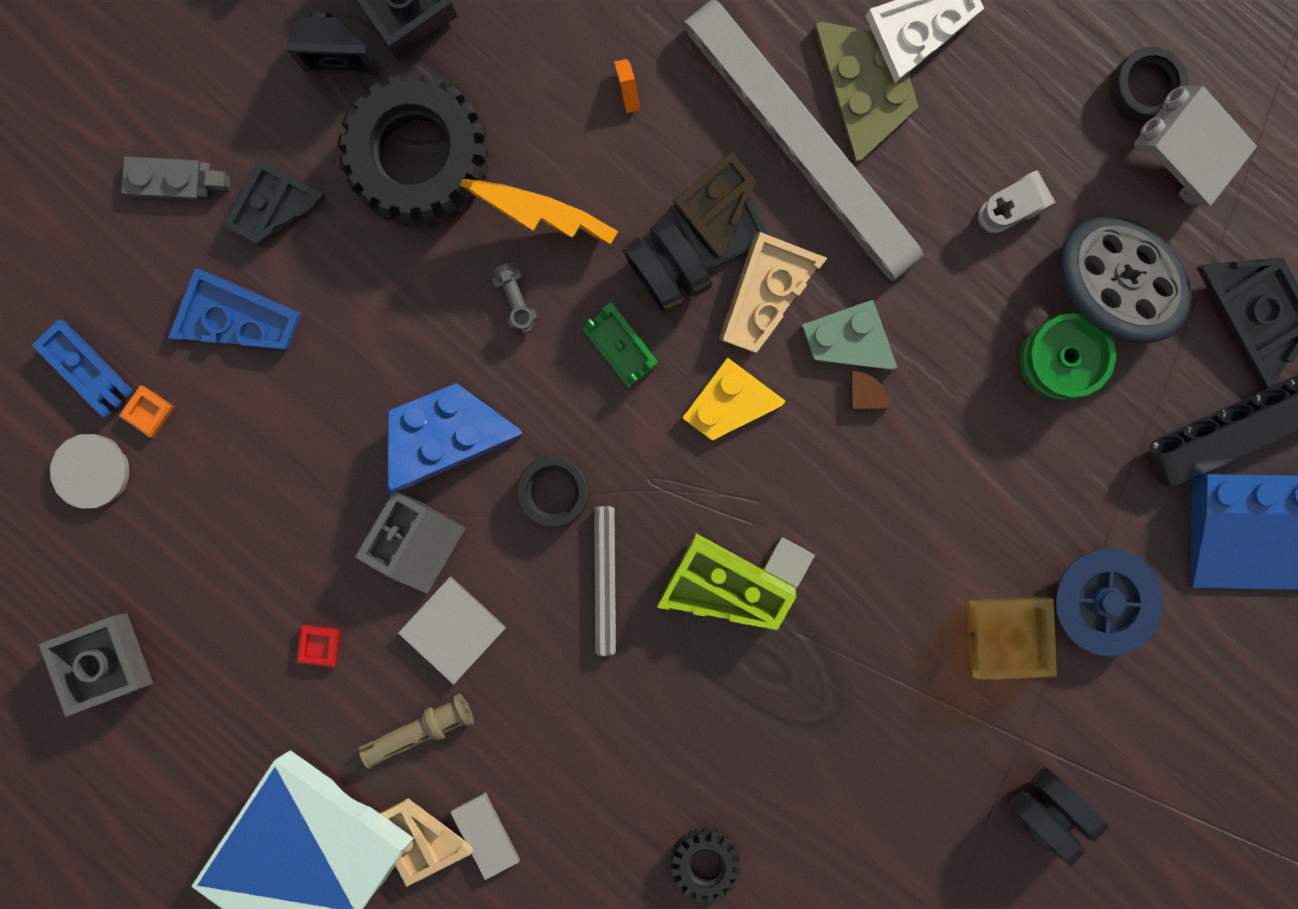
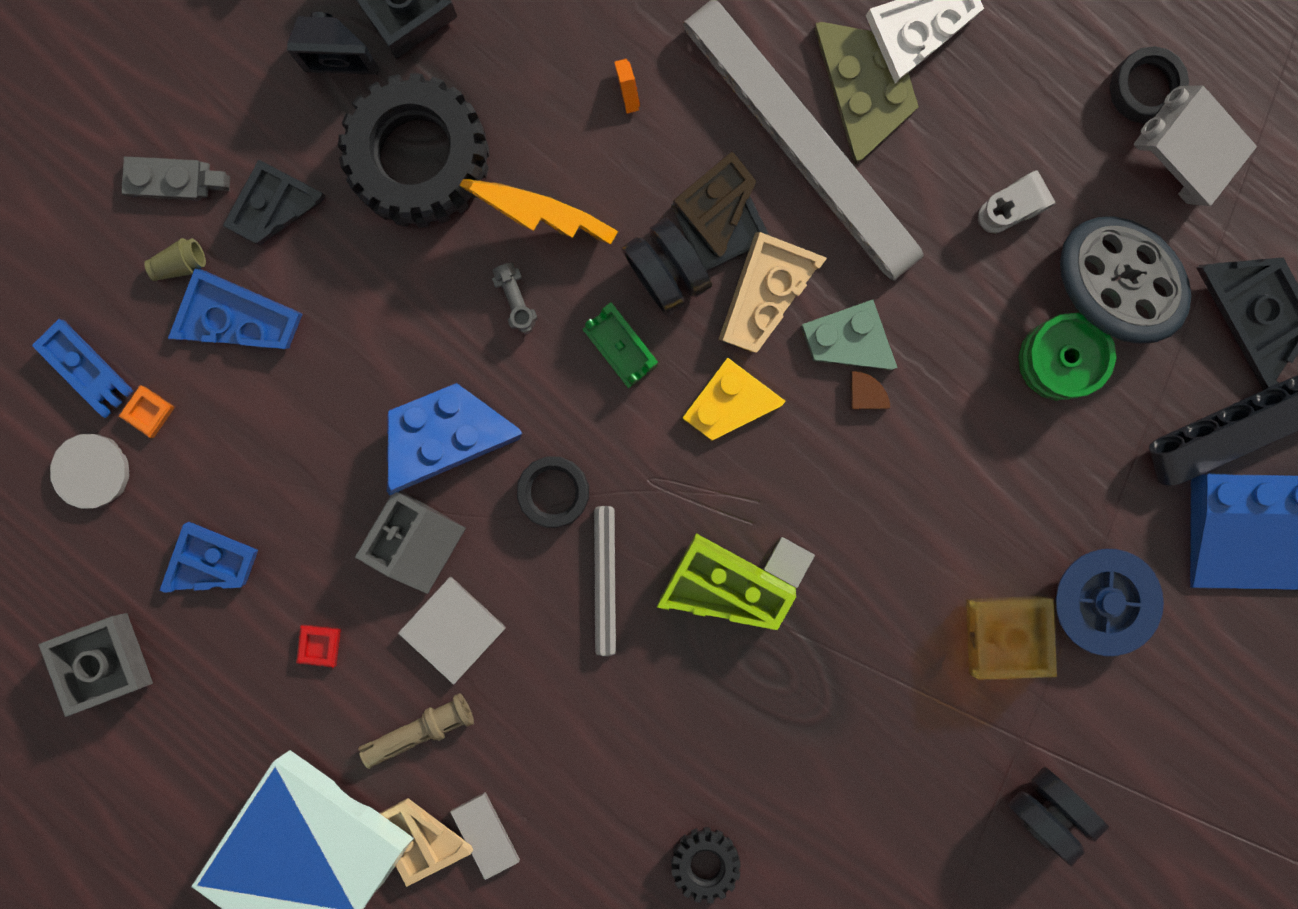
(176, 260): none -> olive cone
(207, 561): none -> blue wing

